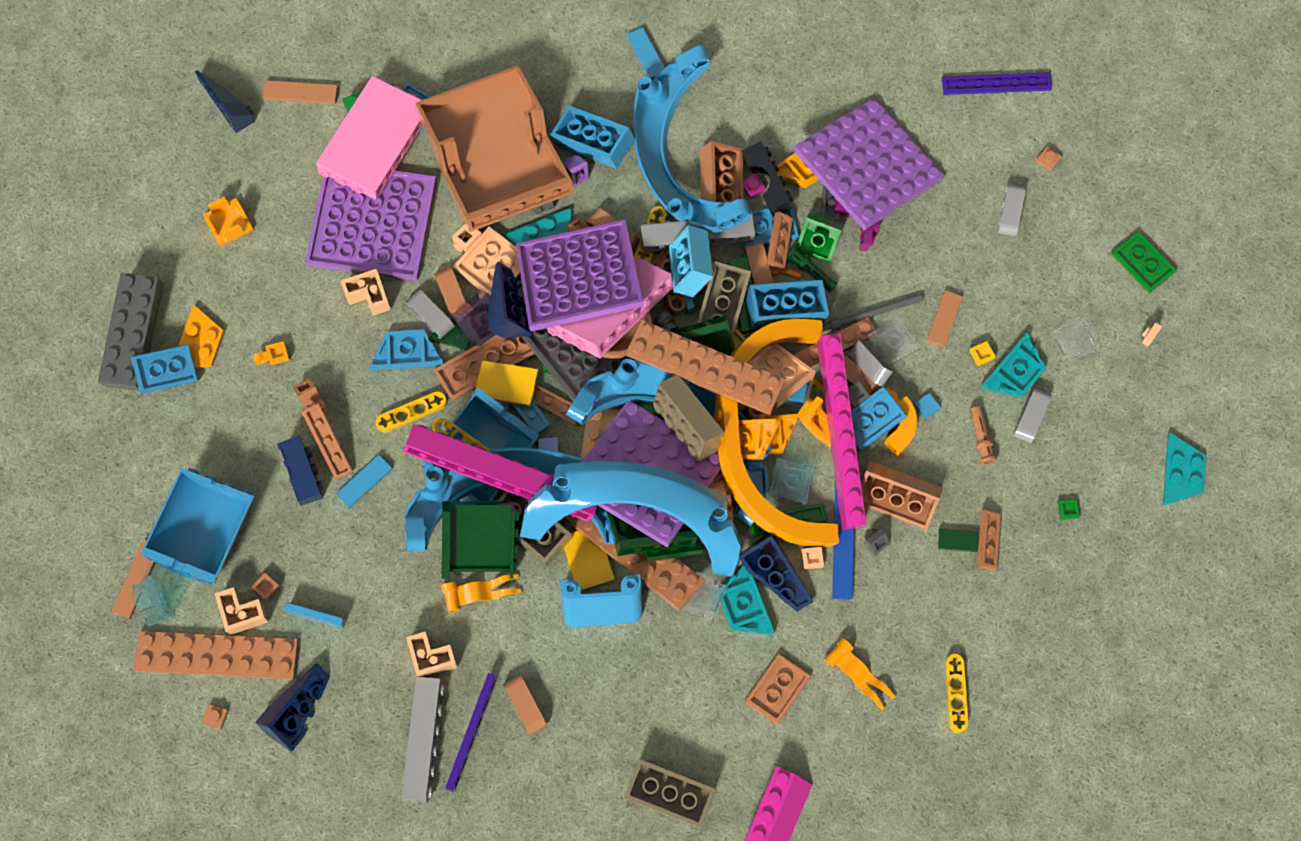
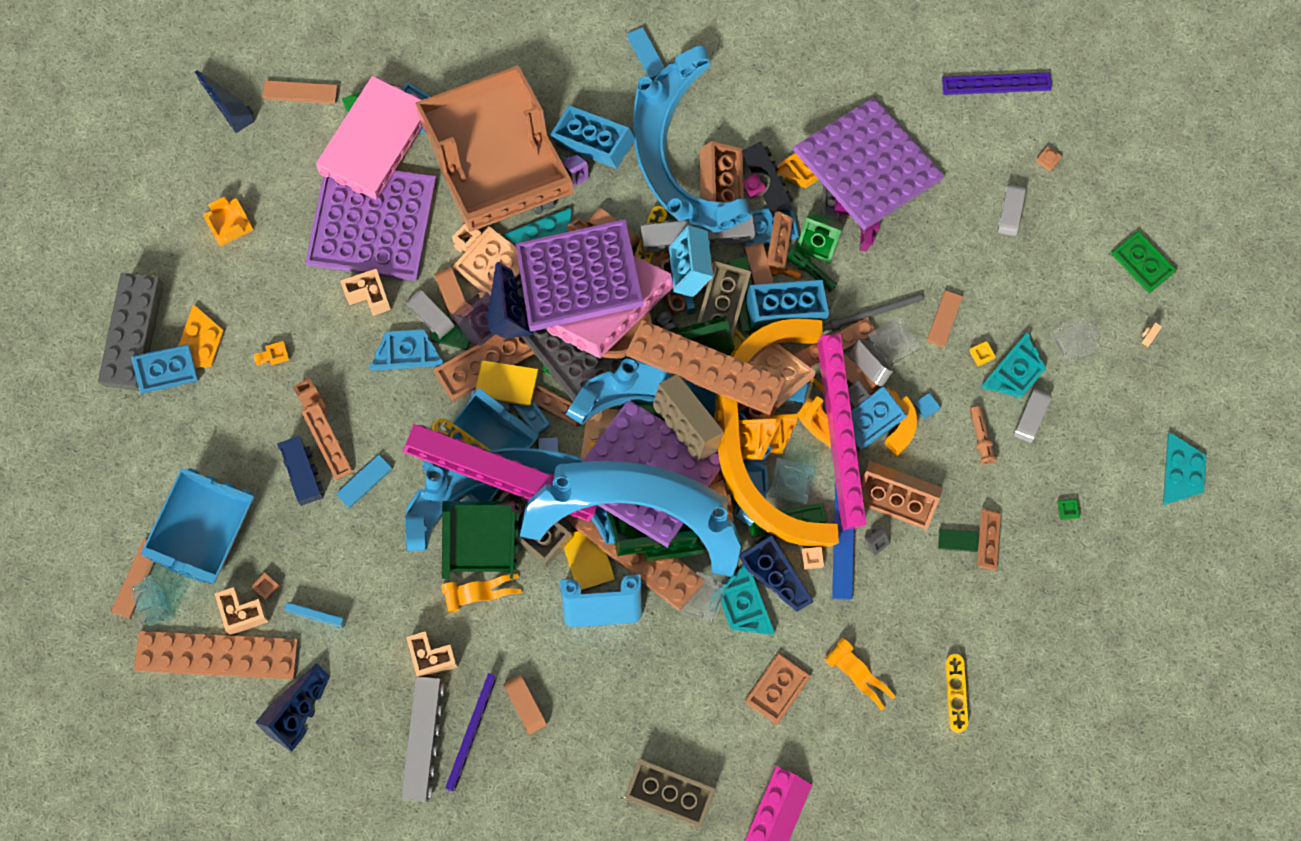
(214, 716): nougat plate -> none
(409, 408): yellow beam -> none

